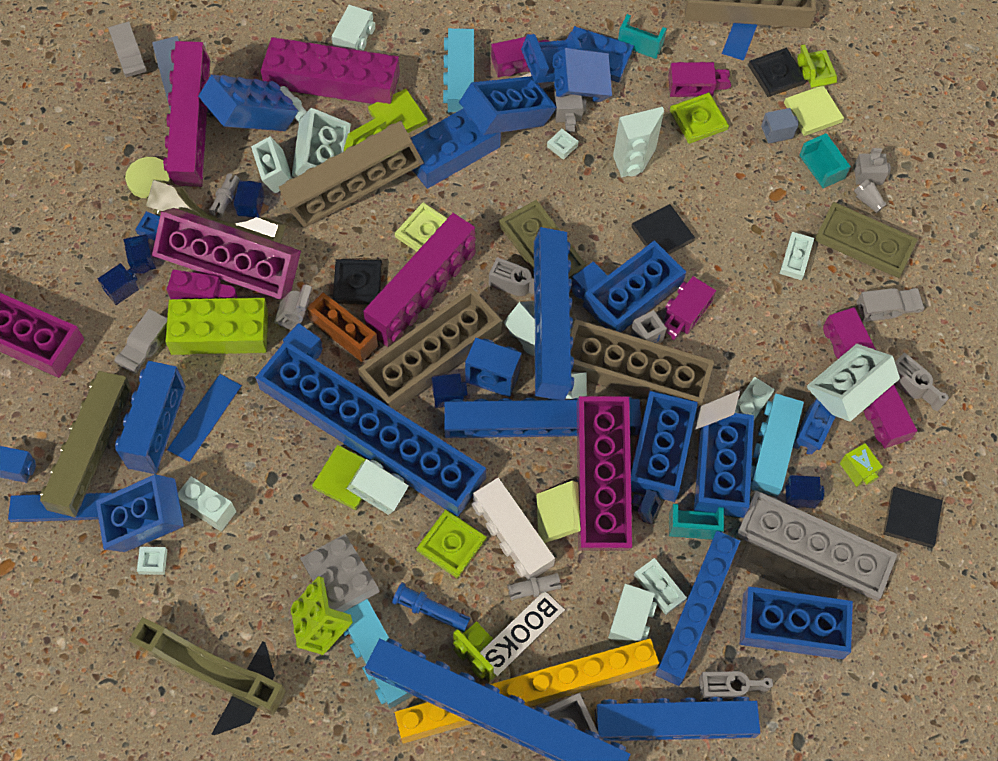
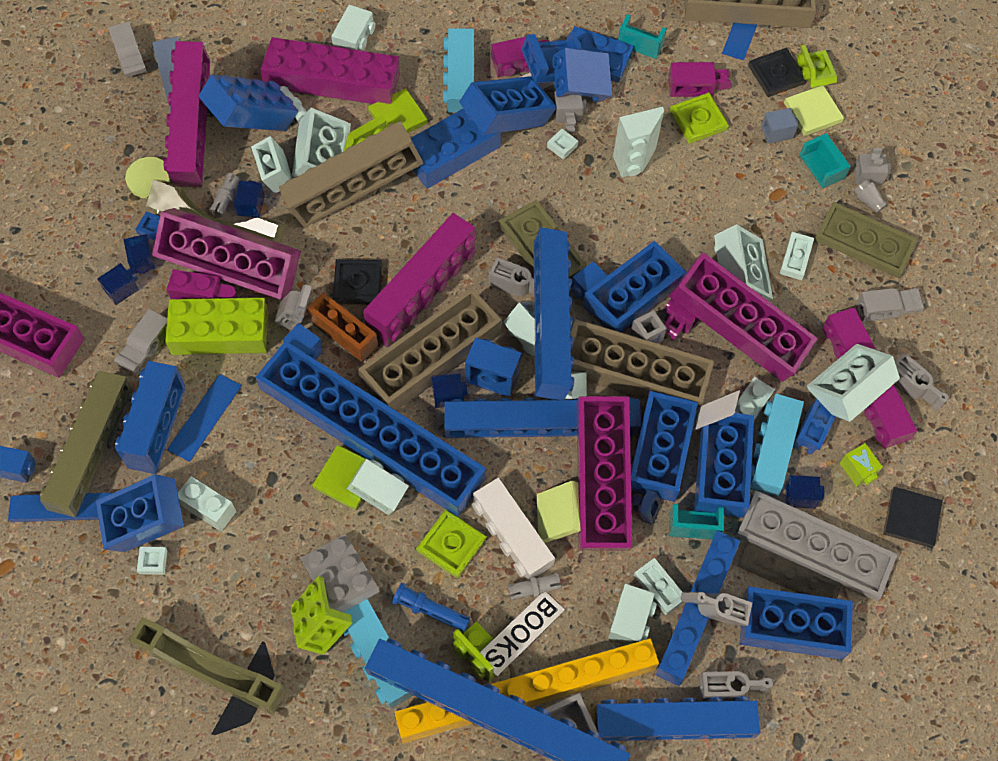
(420, 226): yellowish green tile -> none
(664, 228): black tile -> none
(720, 607): none -> light grey piece
(743, 317): none -> magenta brick
(745, 258): none -> light aqua slope

